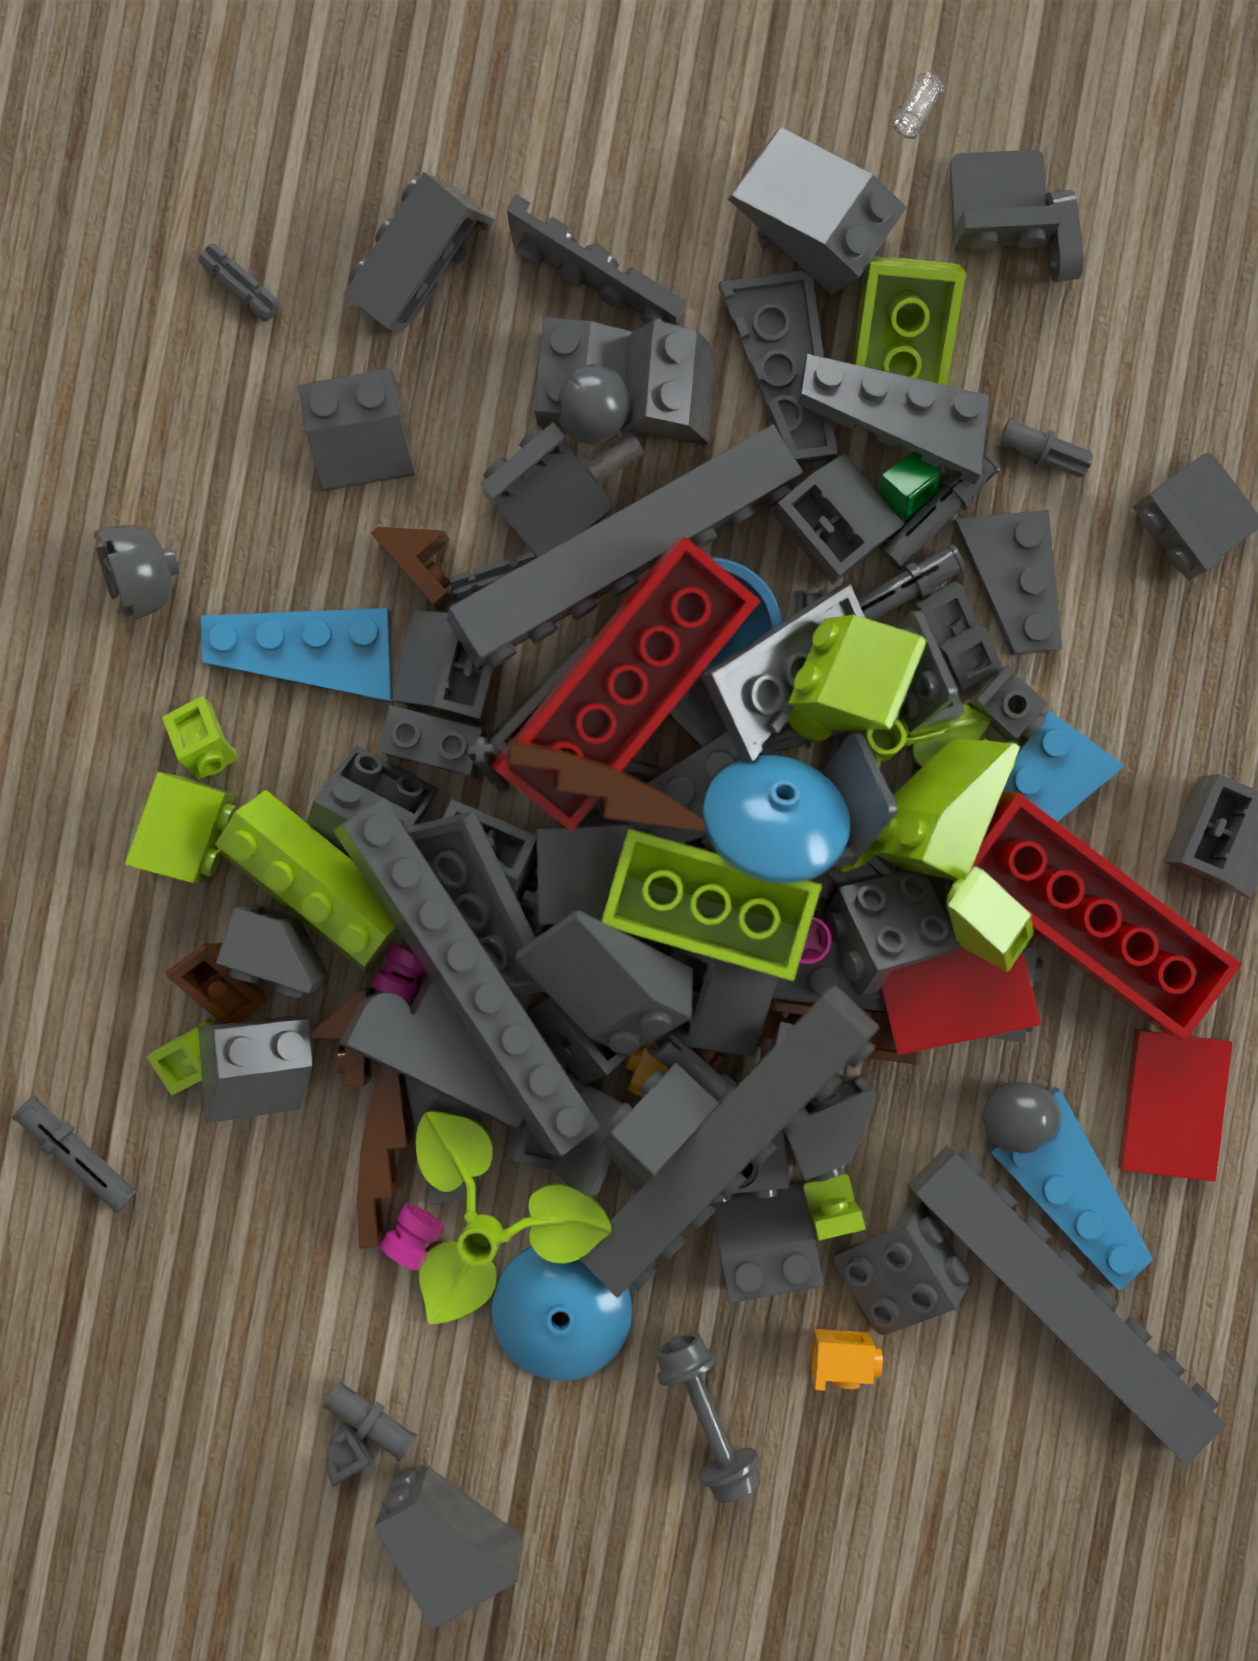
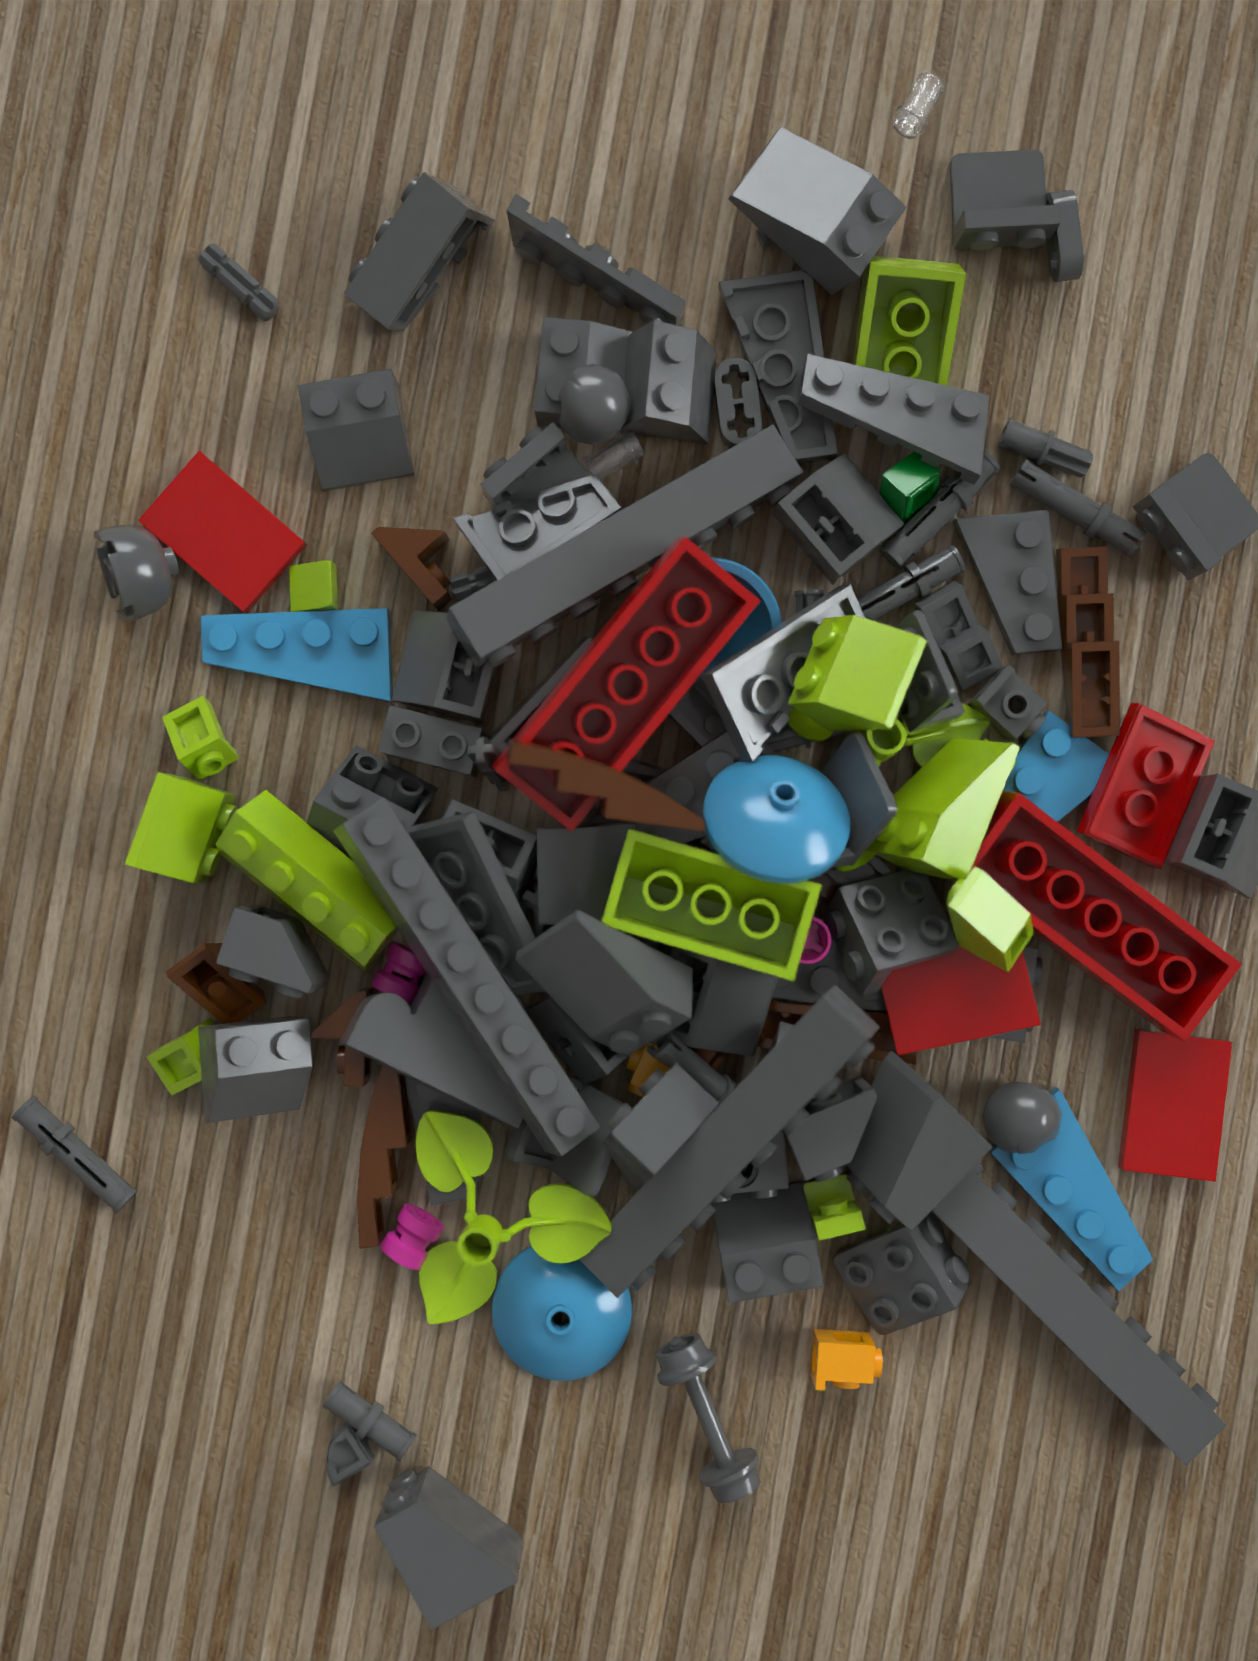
(222, 532): none -> red tile
(313, 586): none -> lime slope
(530, 528): none -> wing
(726, 405): none -> dark grey beam
(911, 1146): none -> dark grey slope
(1078, 508): none -> dark grey pin
(1088, 642): none -> reddish brown slope
(1145, 786): none -> red tile

